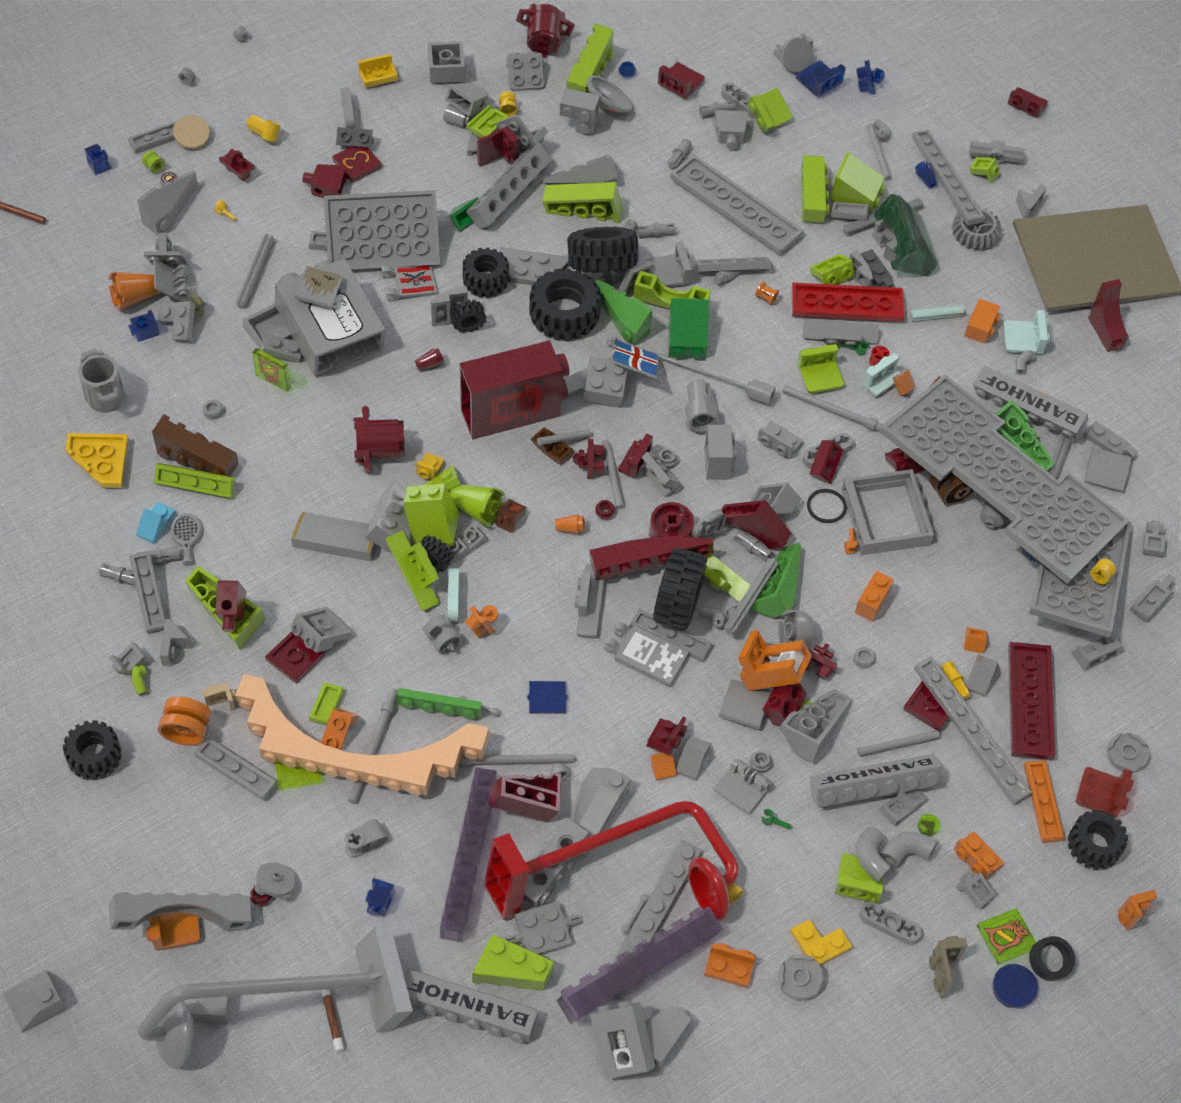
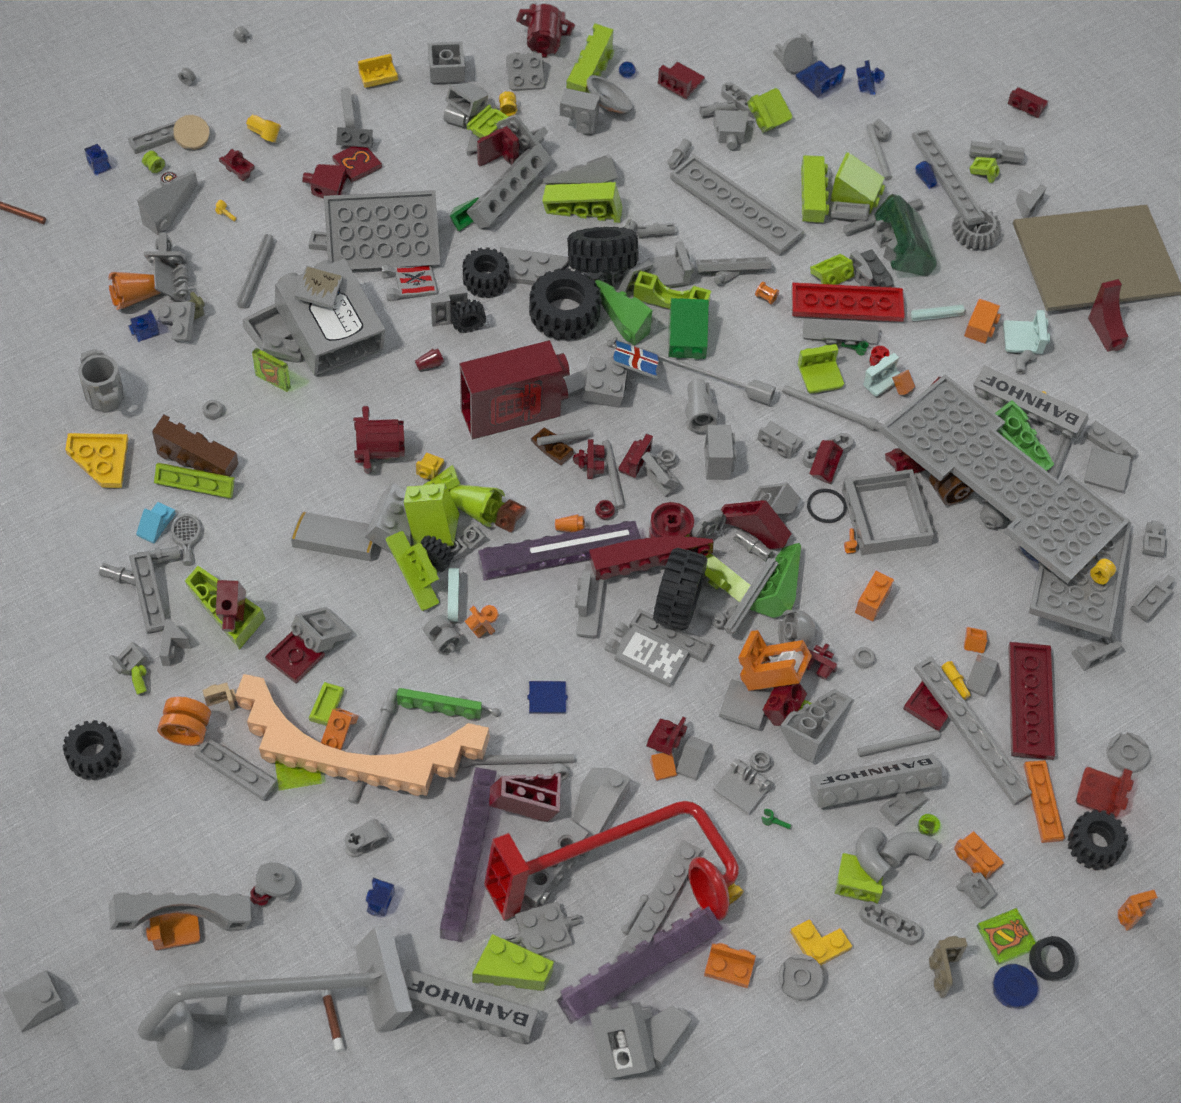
(551, 550): none -> clear purple brick

